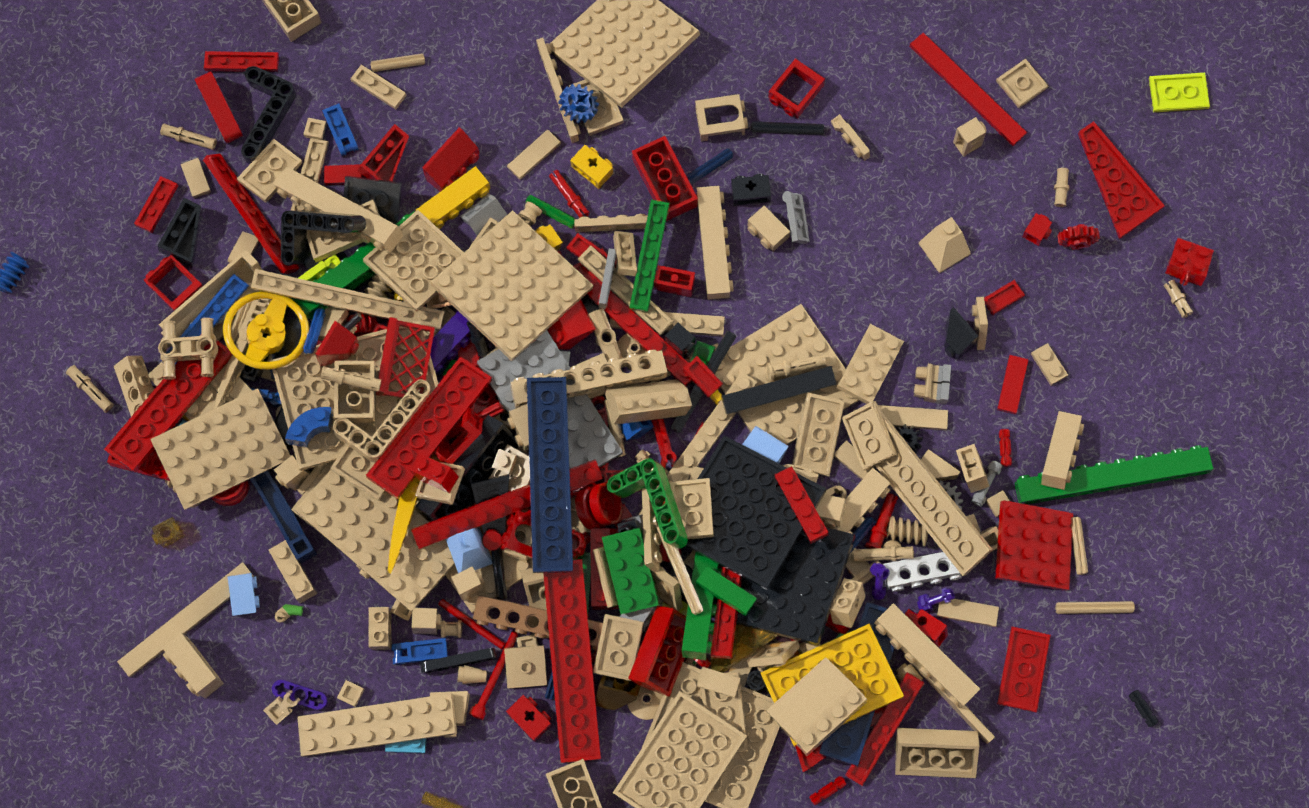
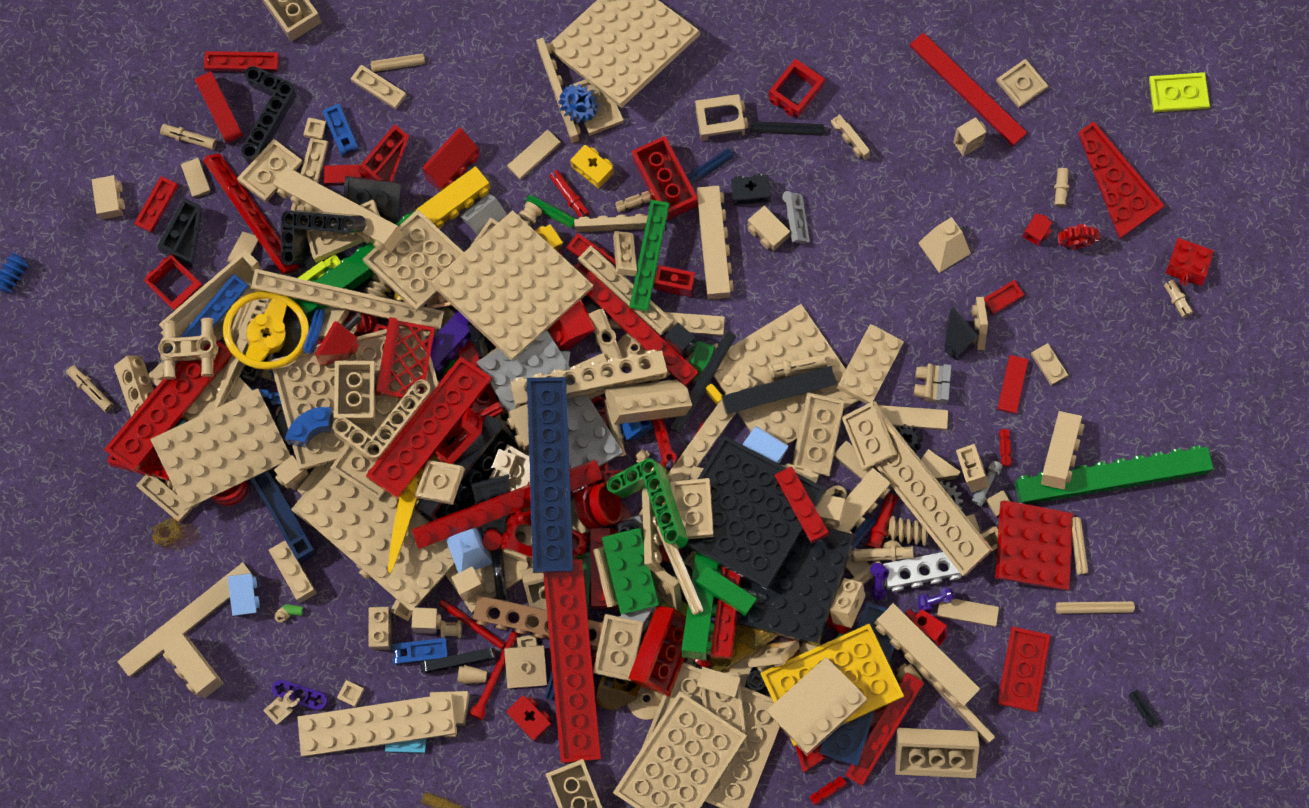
(107, 197): none -> tan brick
(163, 497): none -> tan plate
(344, 377): tan pin -> none
(434, 473): red brick -> none
(607, 279): light grey tile -> none
(633, 201): none -> tan axle
(702, 376): red tile -> none

